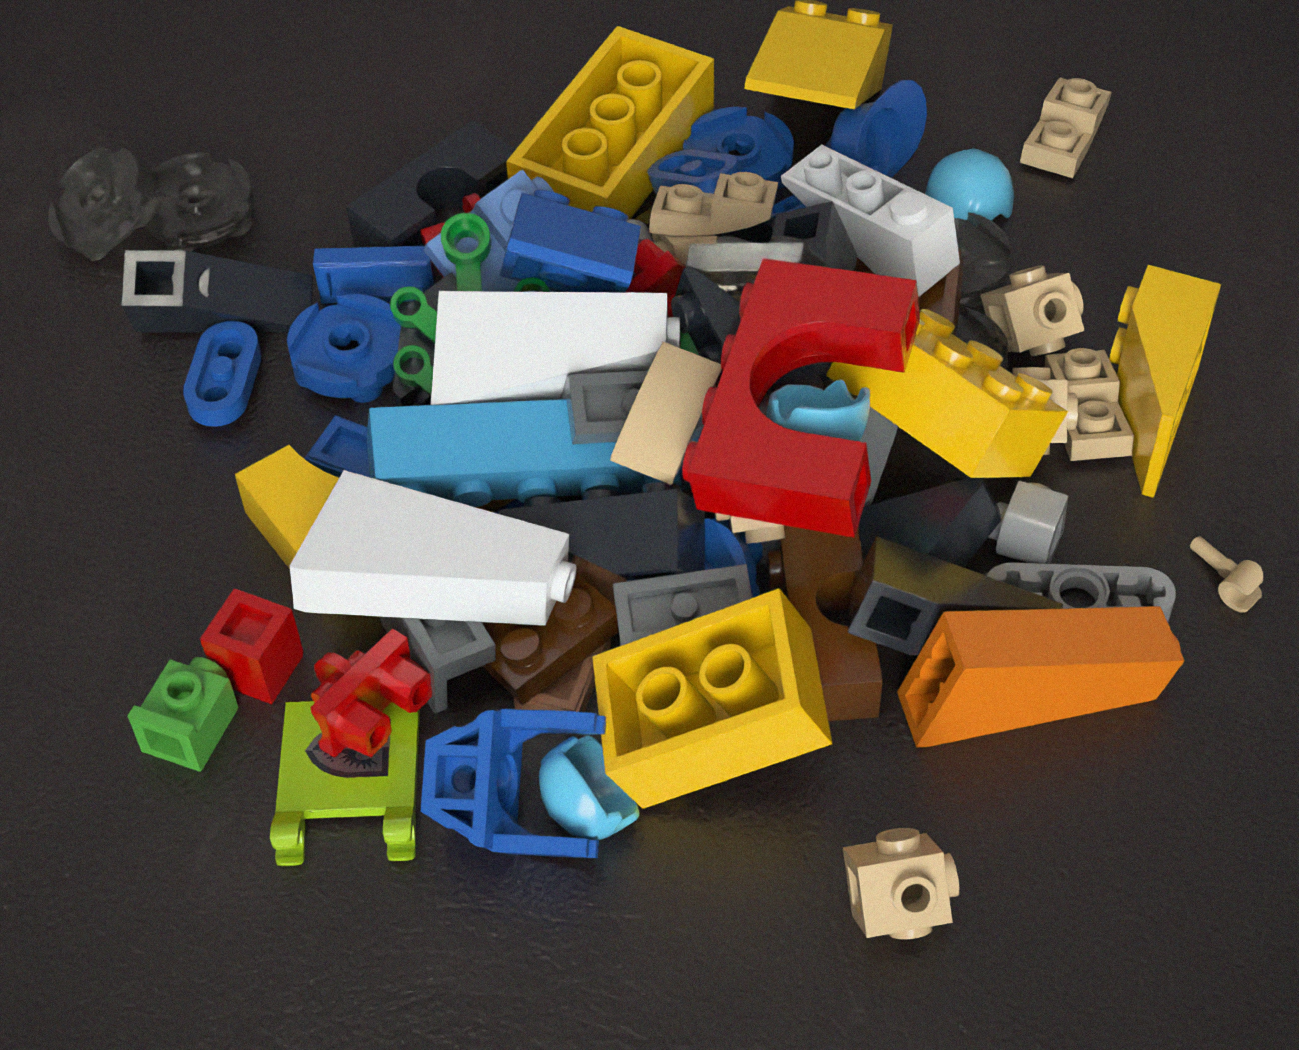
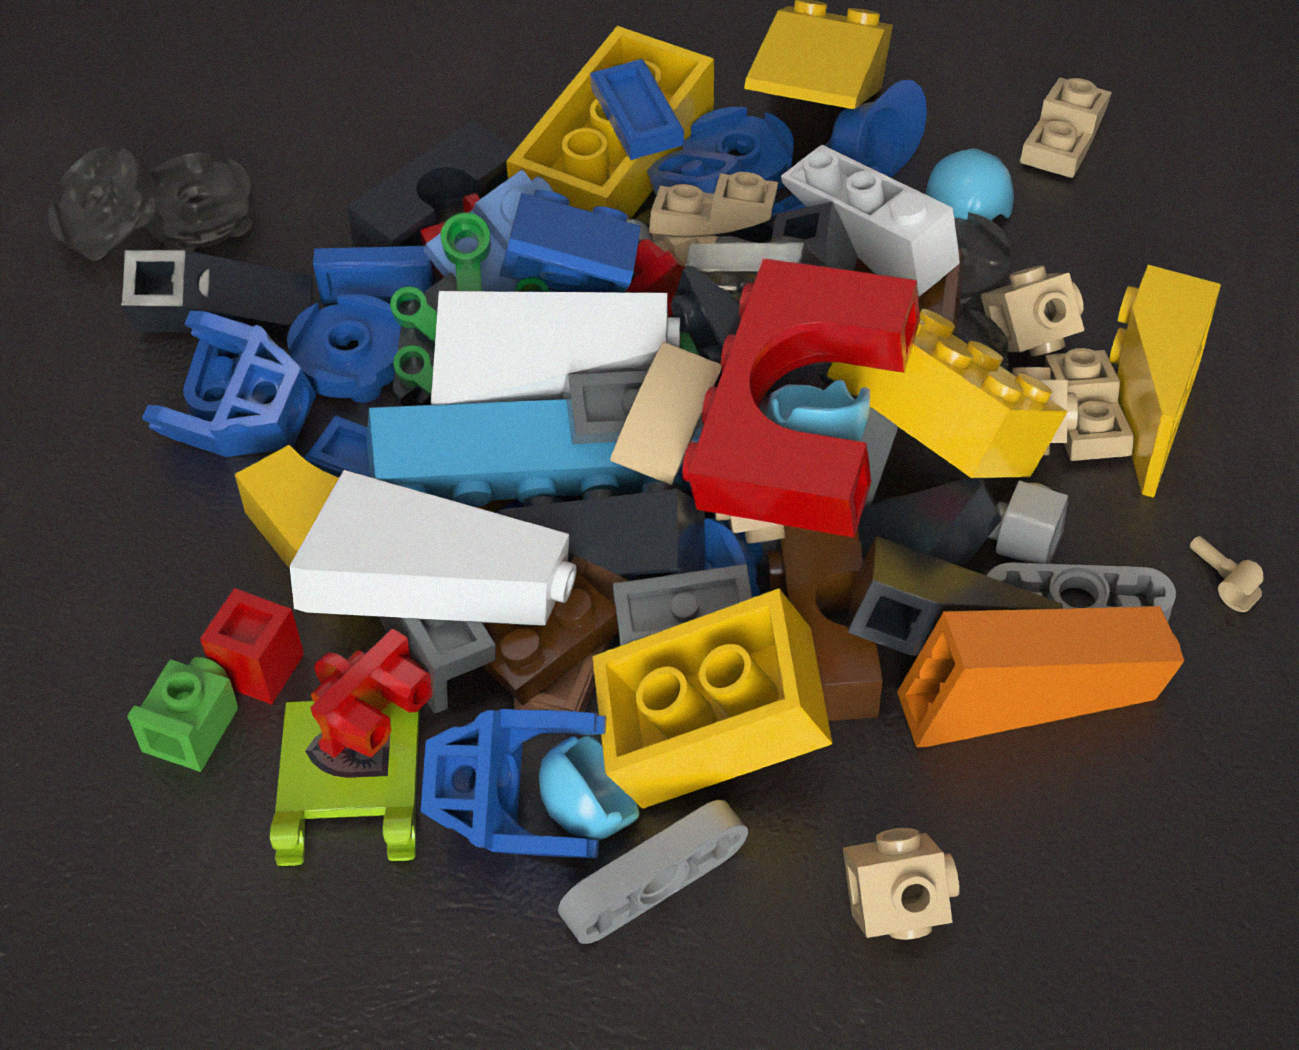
(261, 404): none -> blue piece
(637, 109): none -> blue tile
(652, 871): none -> light grey beam

